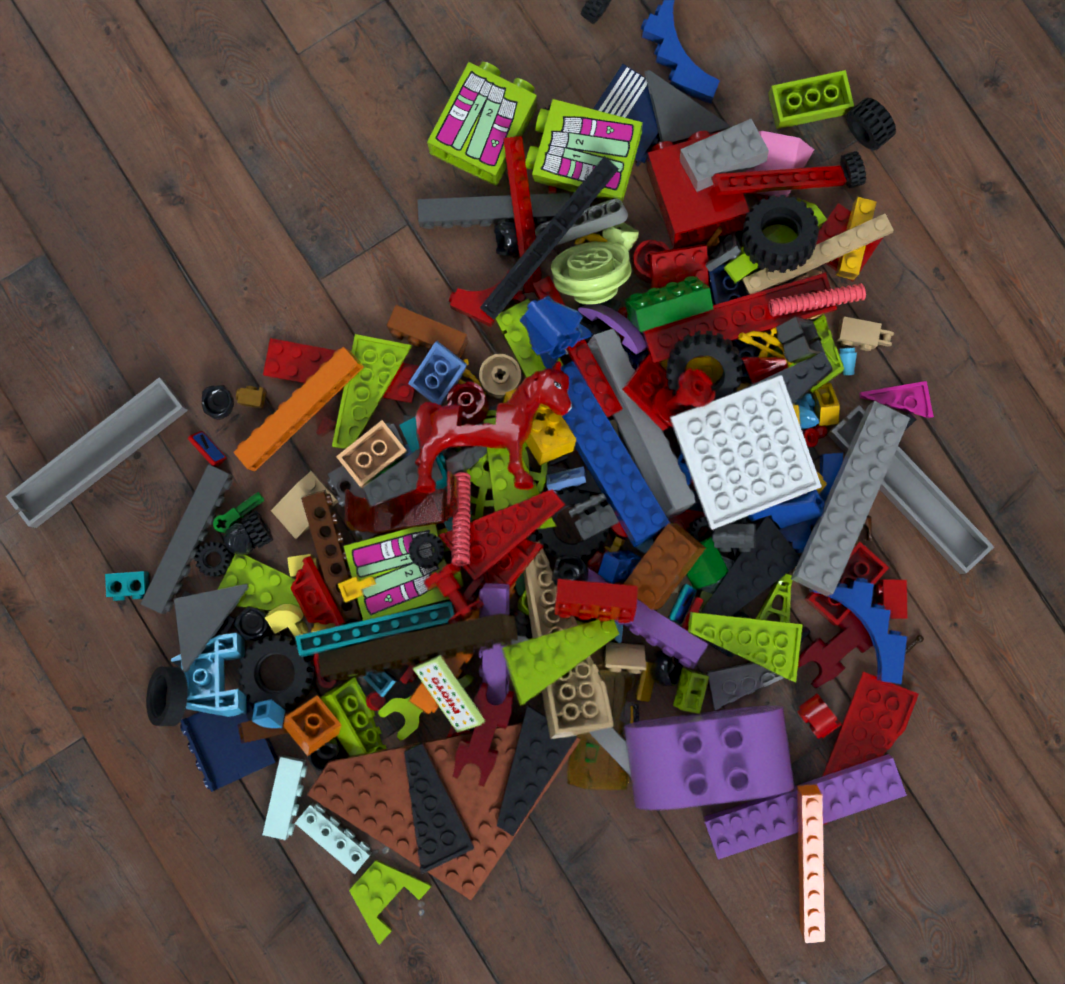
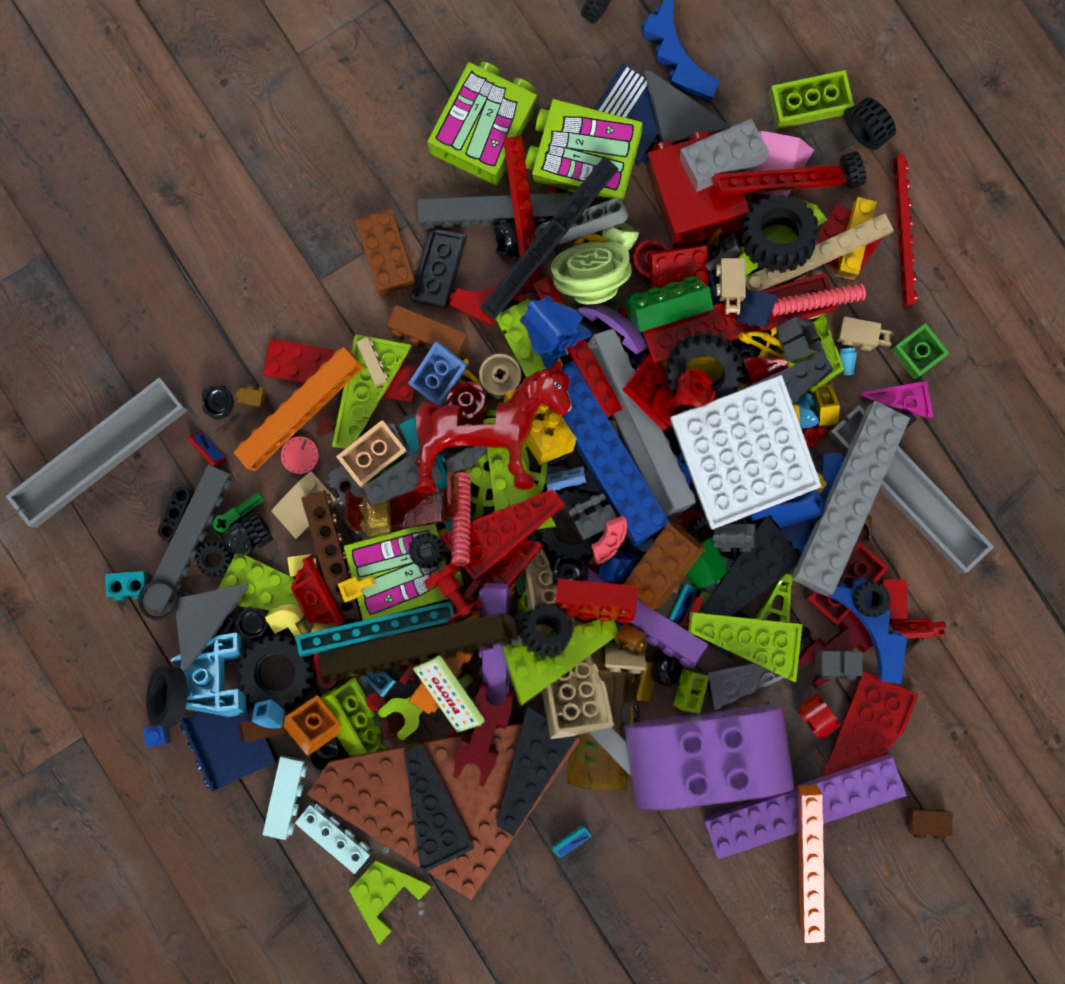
(141, 597): none -> black tyre
(156, 735): none -> blue brick
(174, 503): none -> black beam
(300, 455): none -> coral tile
(370, 358): none -> tan piece
(376, 518): none -> clear yellow brick
(385, 252): none -> dark orange brick
(391, 726): none -> clear red slope
(438, 268): none -> black tile
(552, 617): none -> black tyre
(571, 841): none -> slope
(613, 536): none -> coral tile
(631, 640): none -> pearl gold brick
(731, 283): none -> tan brick
(756, 308): none -> dark blue piece
(838, 663): none -> dark grey piece
(883, 595): none -> black tyre
(905, 239): none -> red plate
(918, 627): none -> red plate
(919, 351): none -> bright green brick
(930, 822): none -> reddish brown brick

